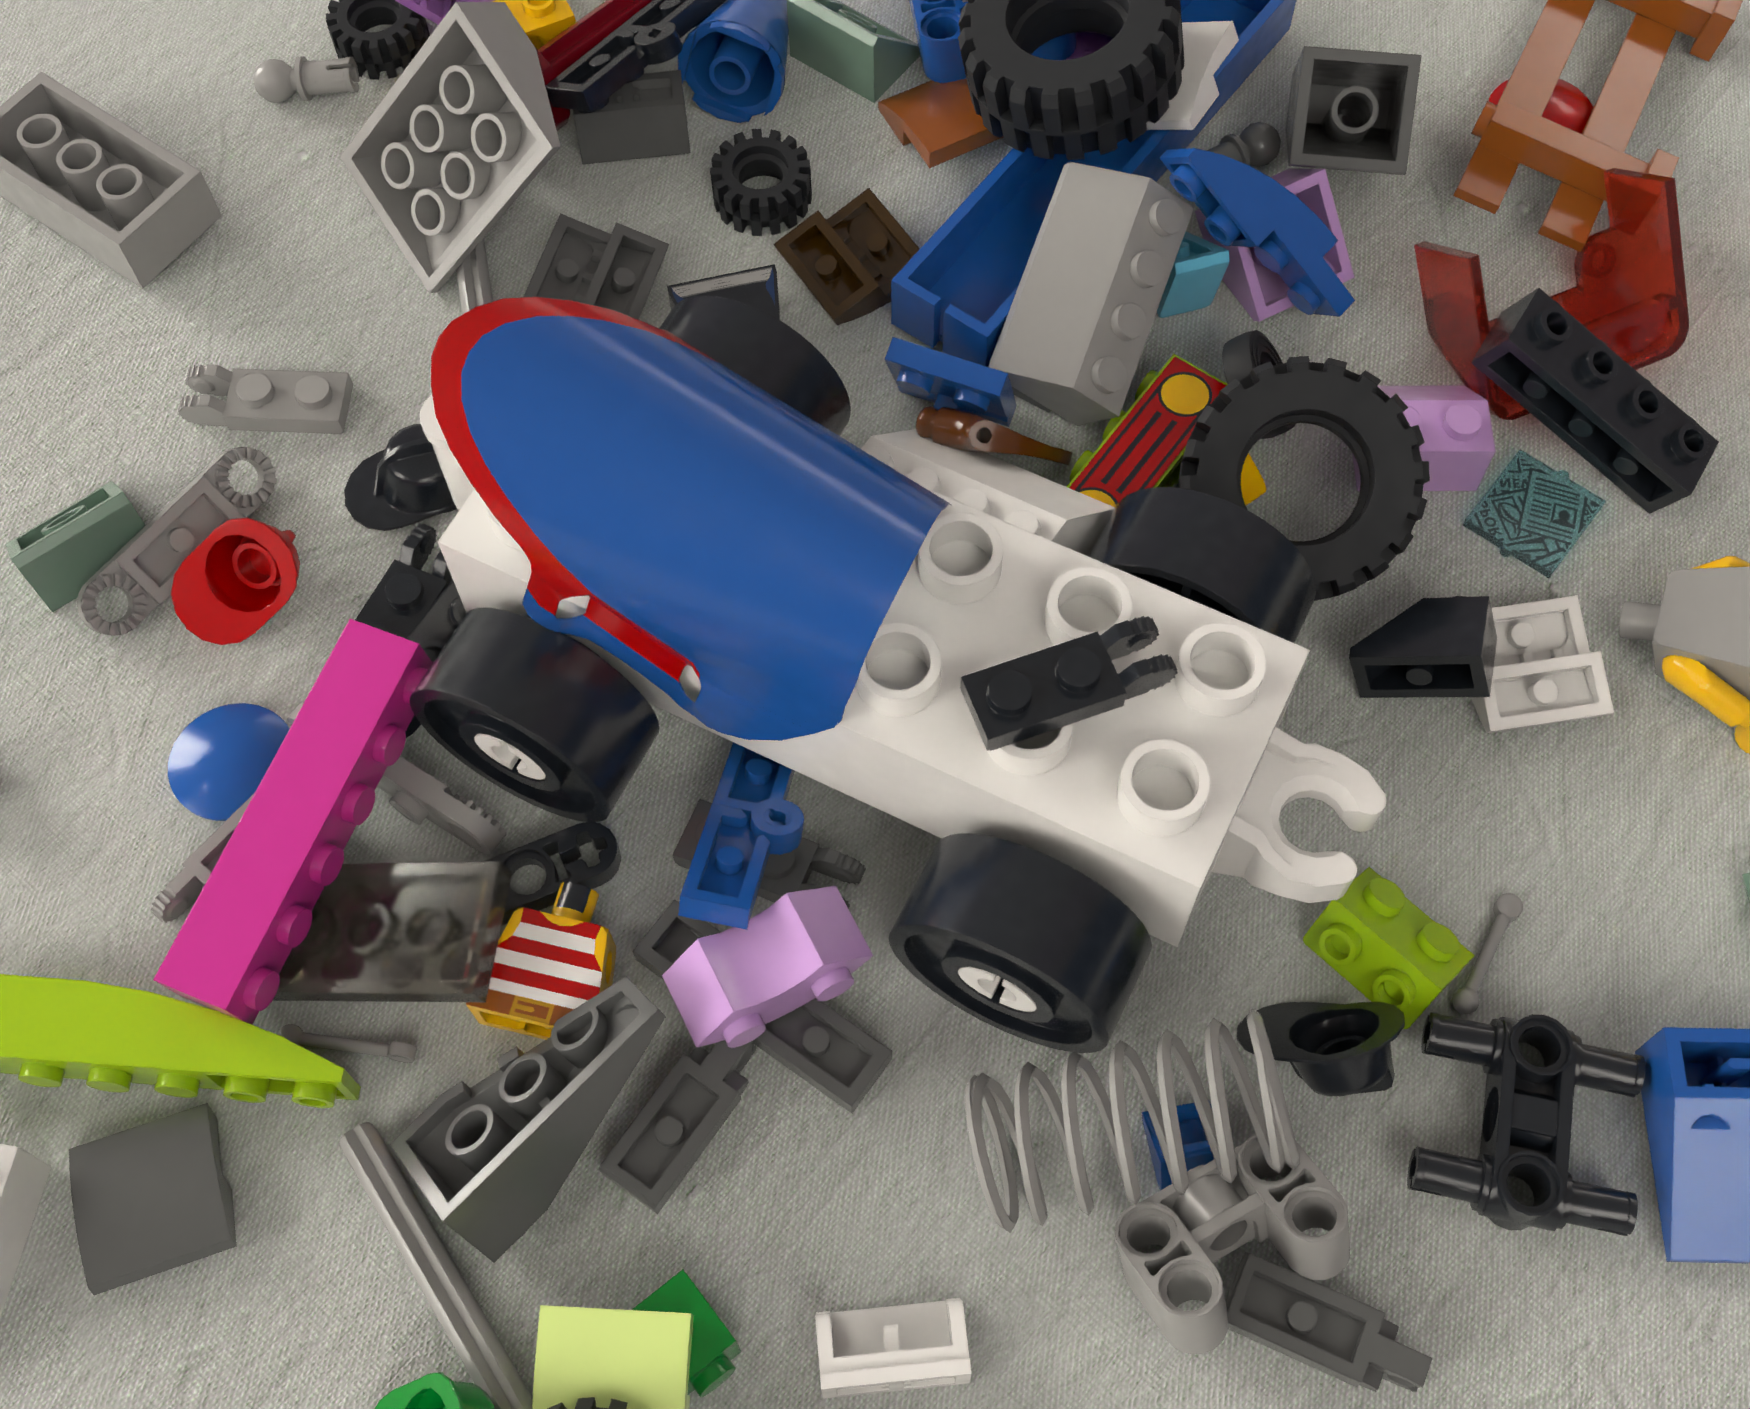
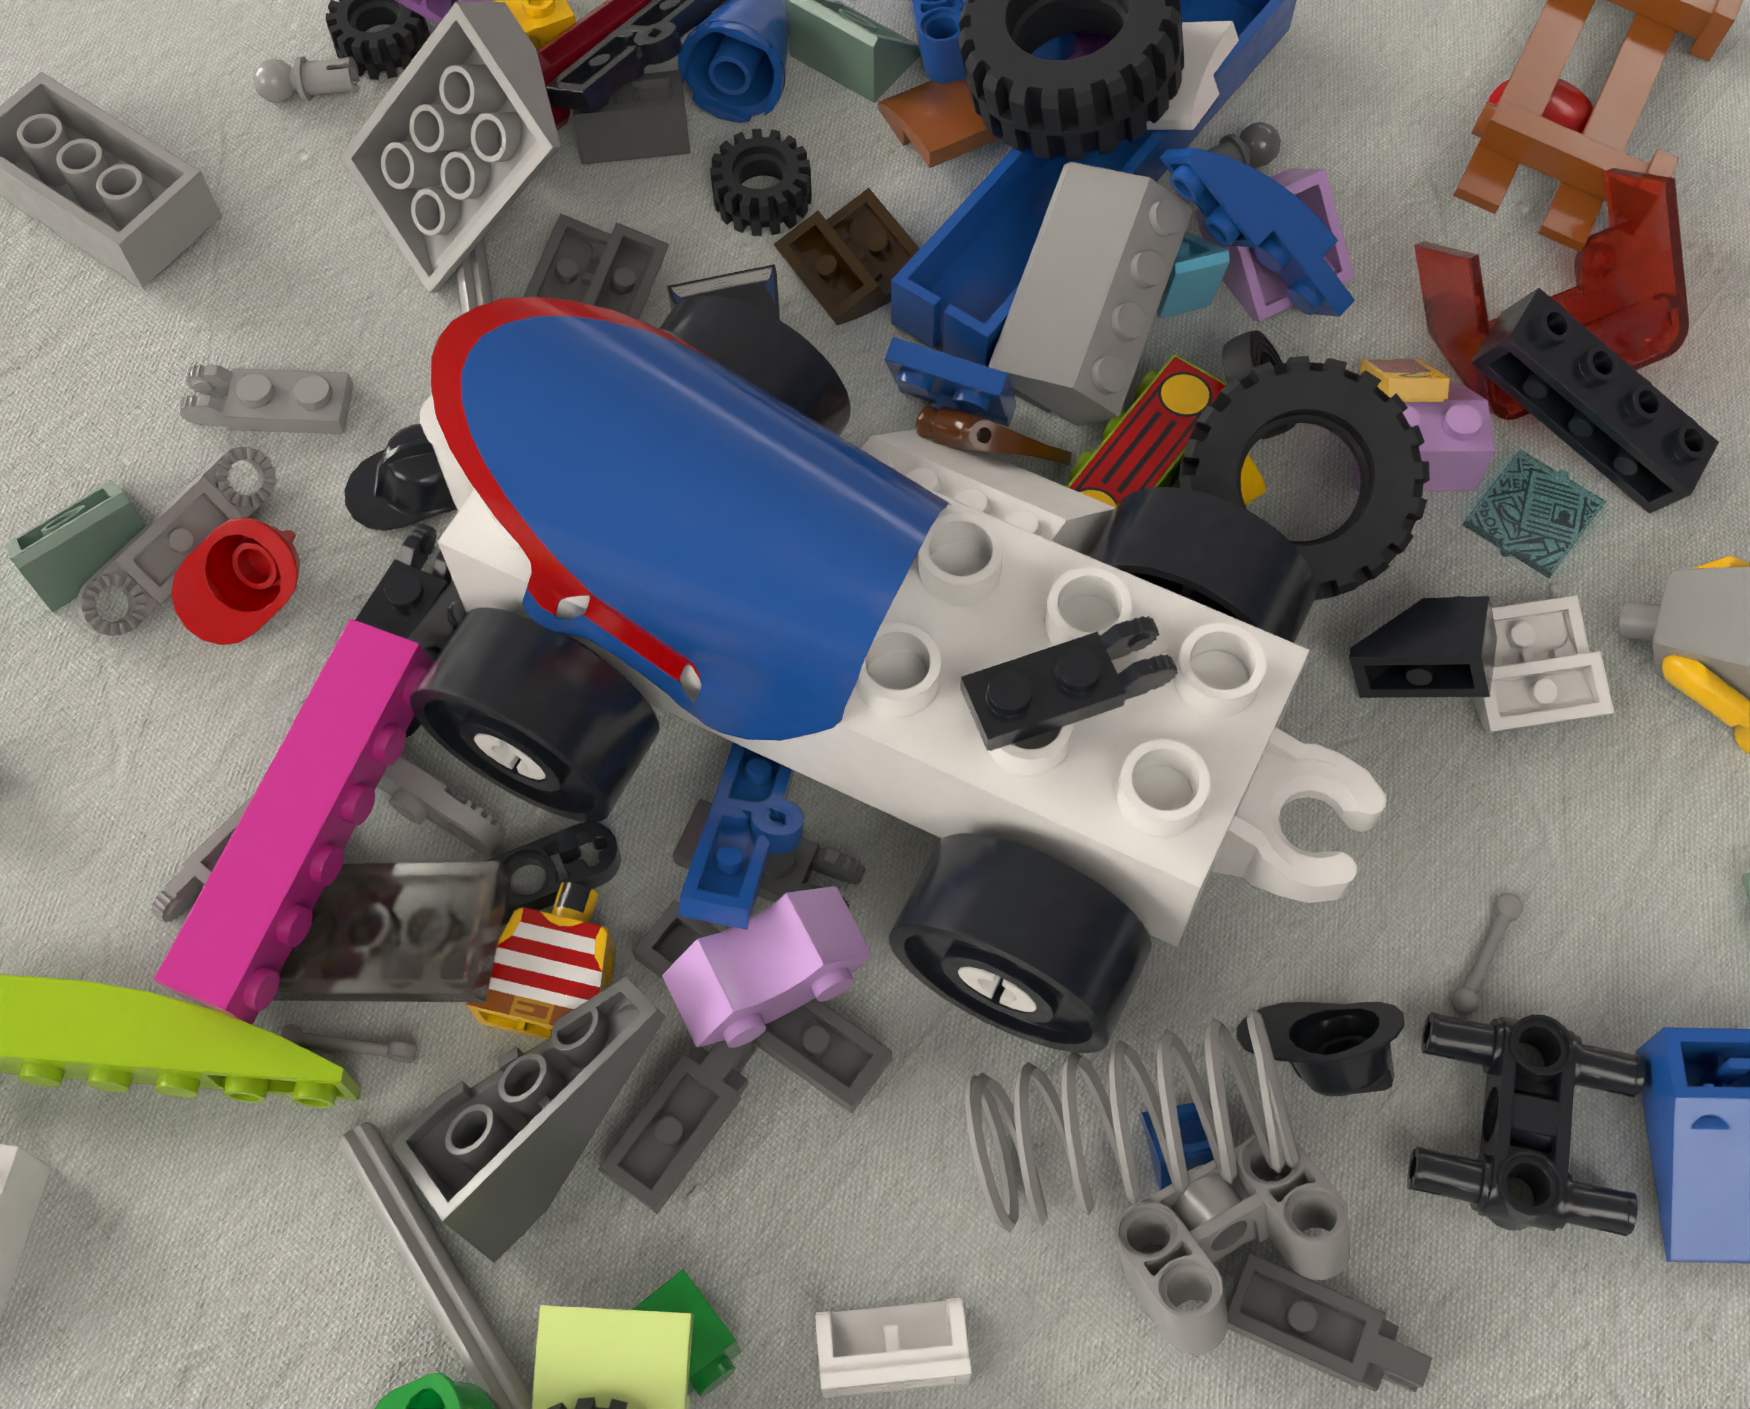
(150, 1199): dark grey slope -> none
(224, 758): blue dish -> none
(1352, 110): dark grey slope -> none
(1387, 946): lime bracket -> none
(1408, 378): none -> yellow tile

